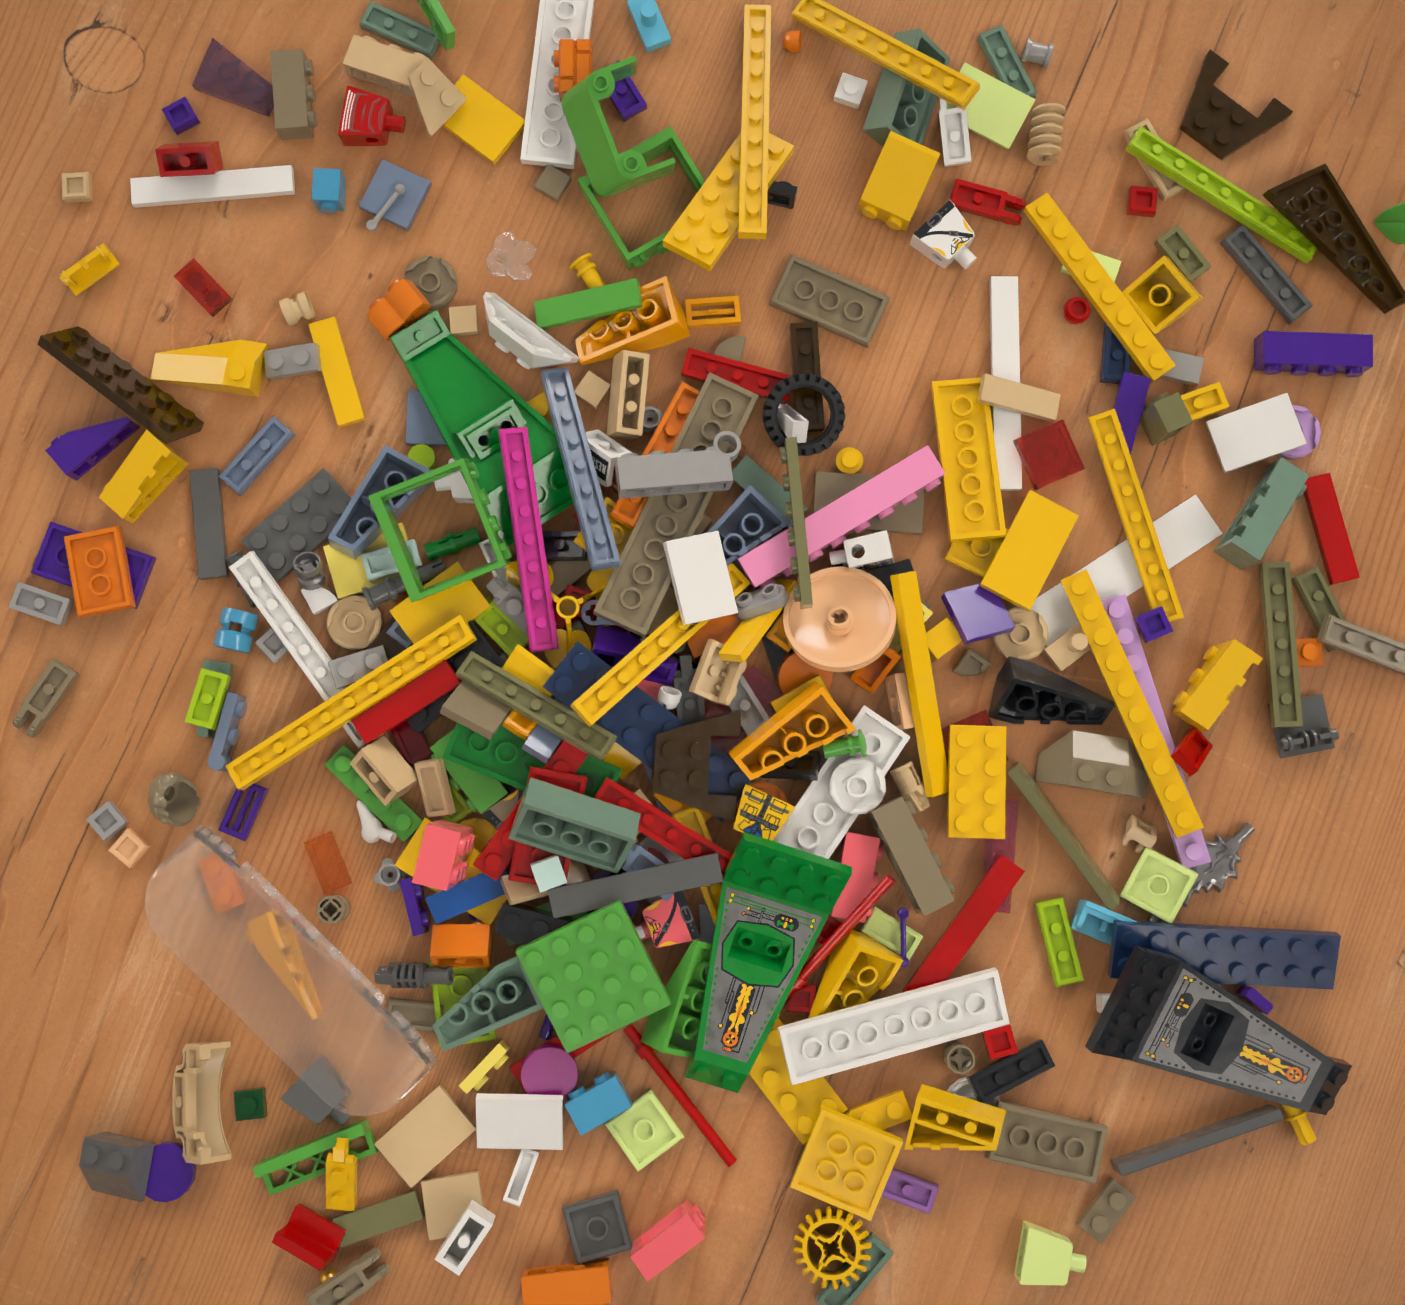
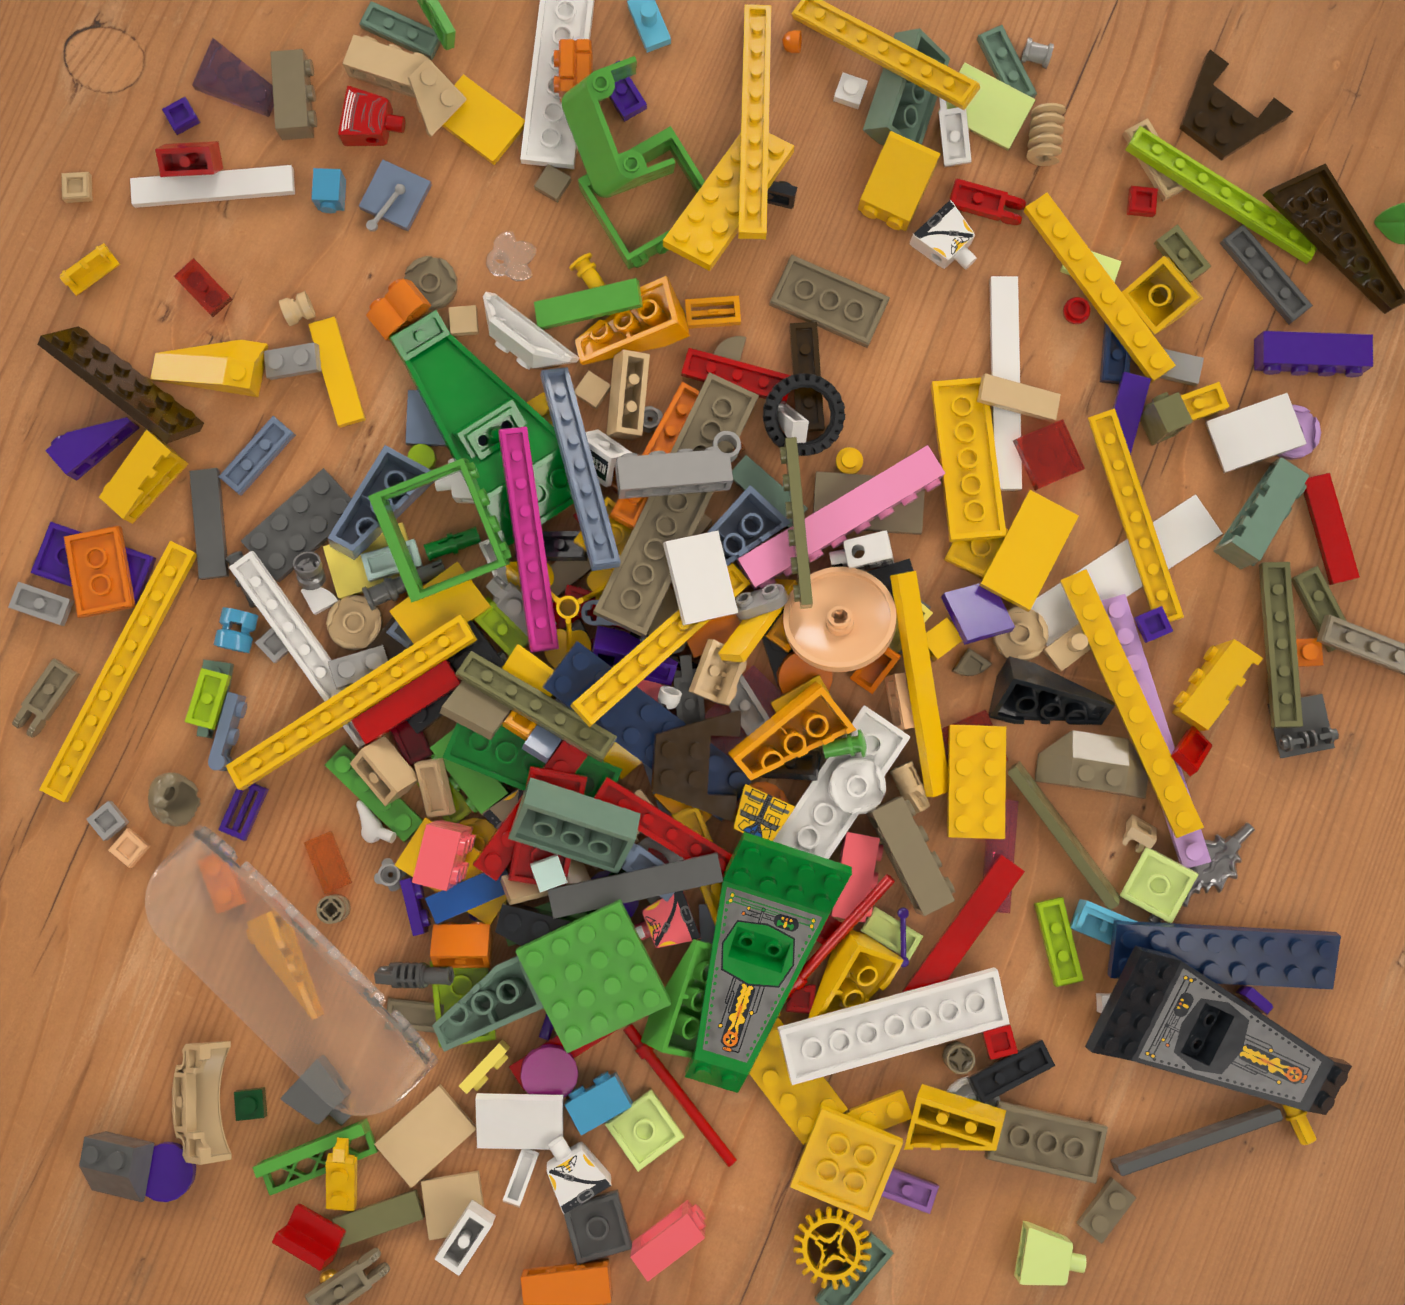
(118, 672): none -> yellow plate
(575, 1174): none -> white torso

